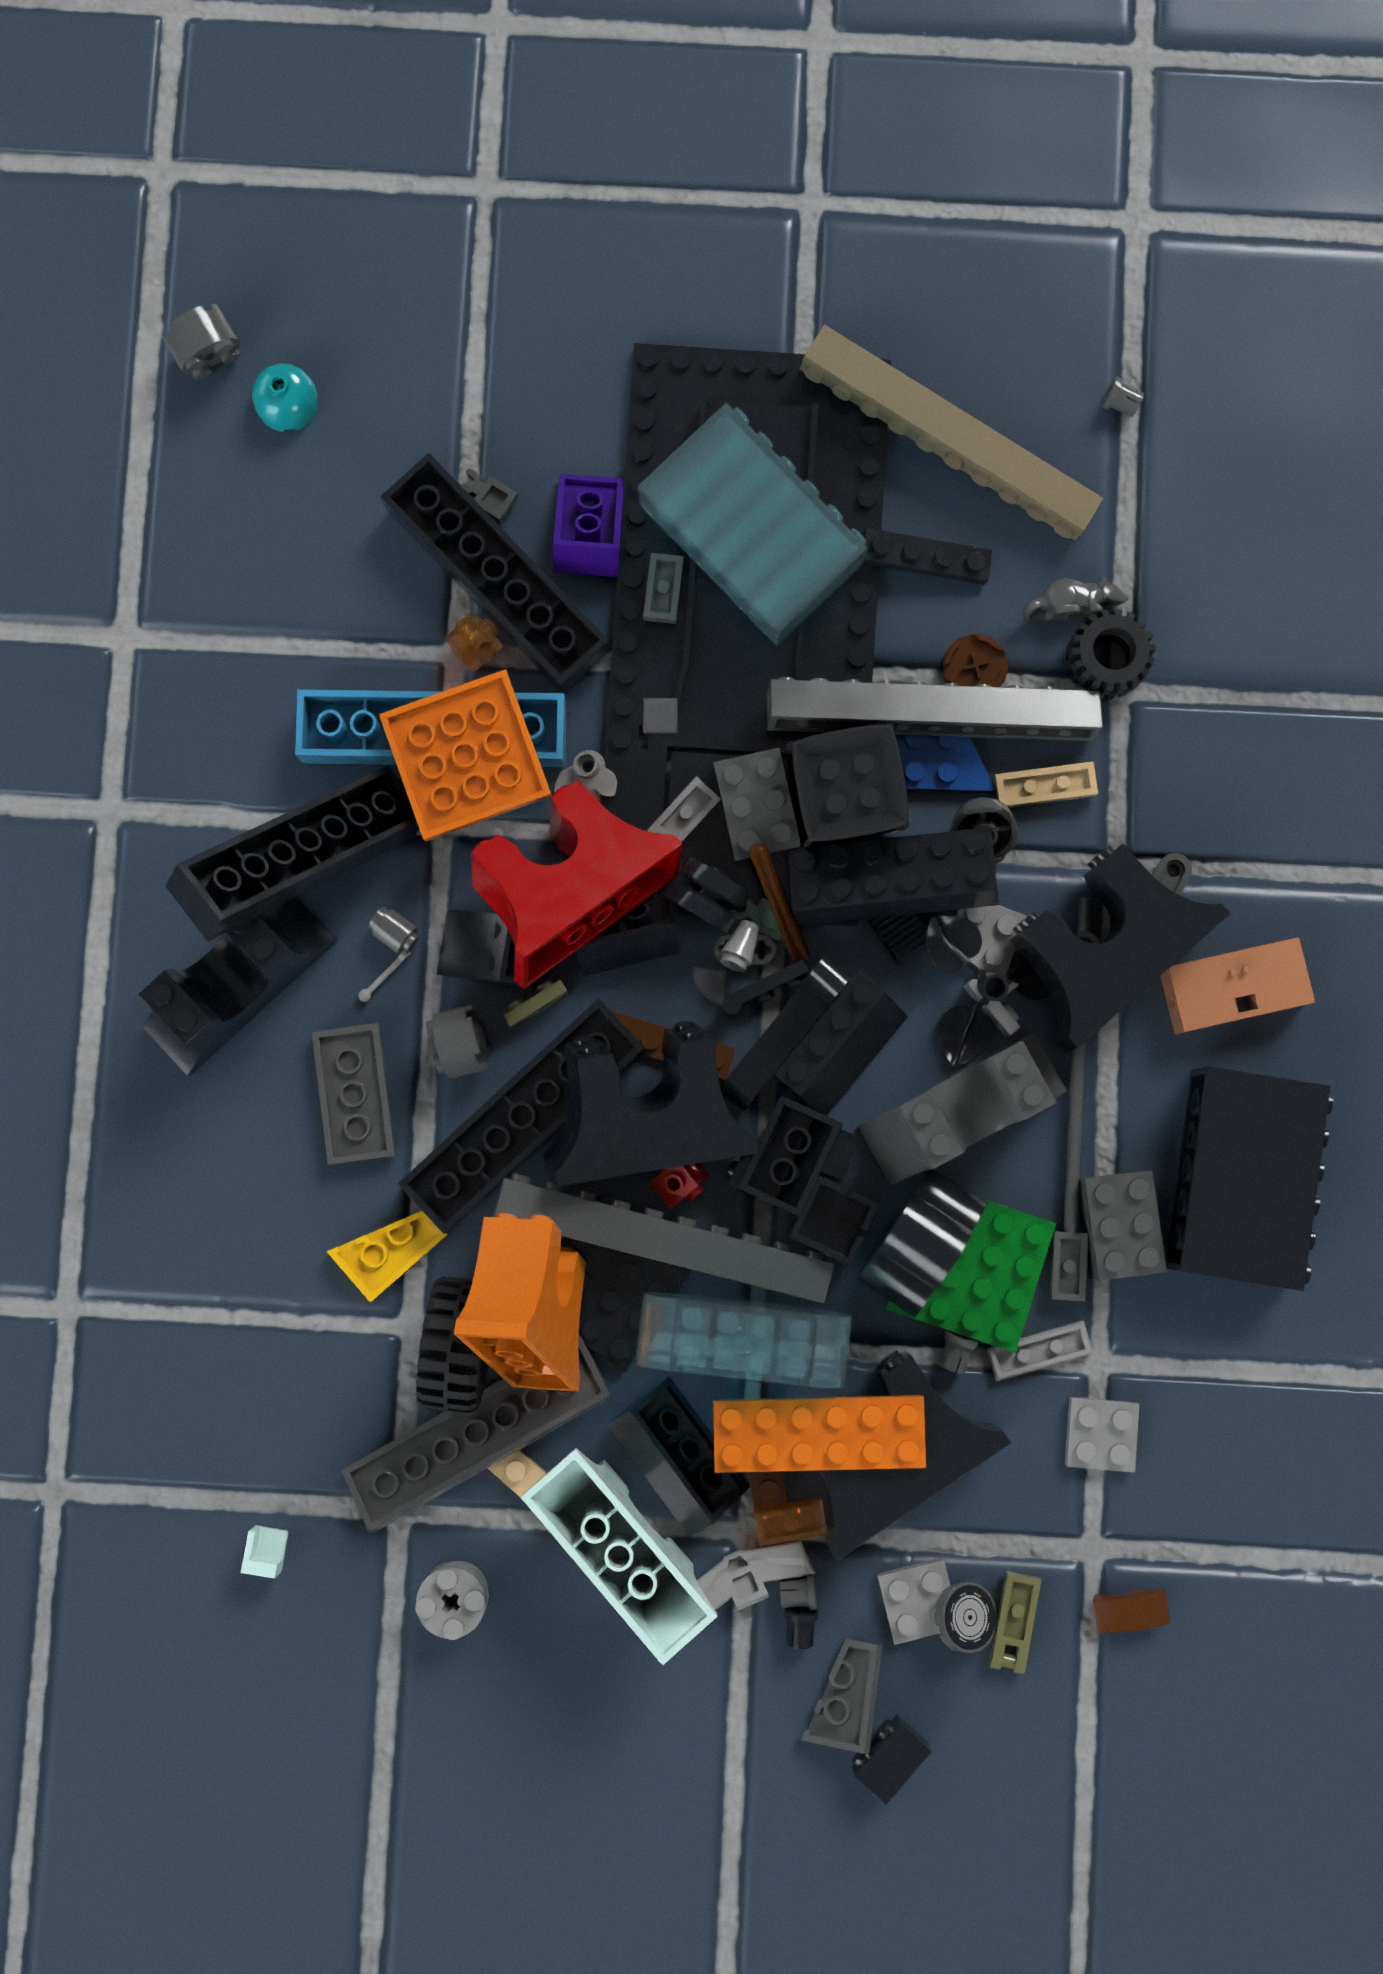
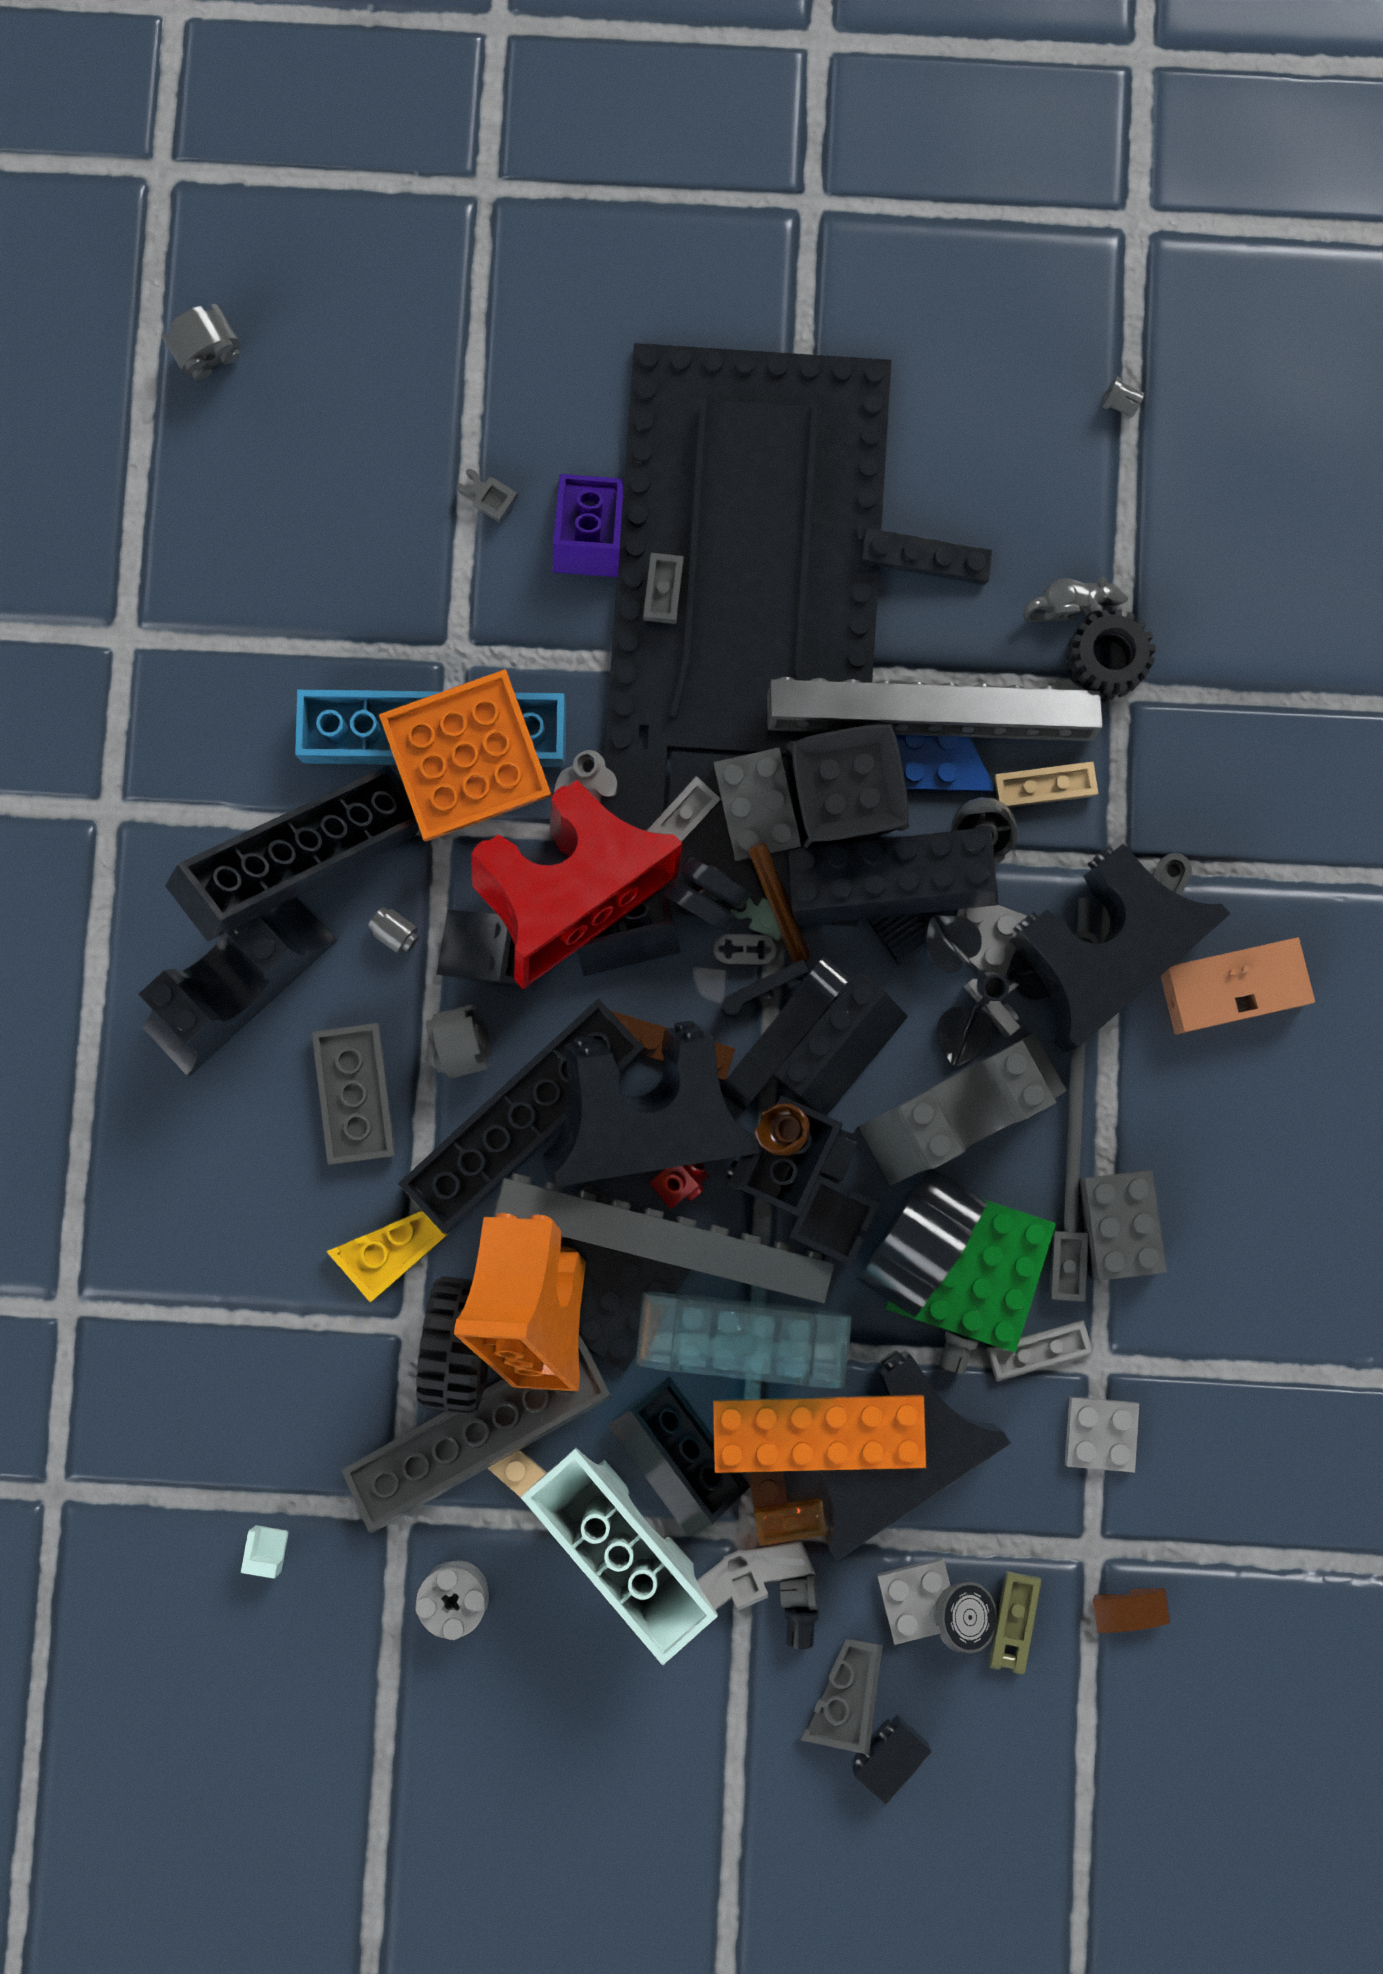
(284, 397): teal cylinder -> none
(365, 994): light grey hinge -> none
(474, 641): clear orange brick -> none
(496, 573): black brick -> none
(523, 1010): olive plate -> none
(660, 715): clear tile -> none
(740, 947): light grey cone -> none
(752, 523): clear light blue brick -> none
(783, 1129): none -> reddish brown hair
(950, 433): dark tan brick -> none
(975, 661): reddish brown tile -> none
(1248, 1177): black brick -> none

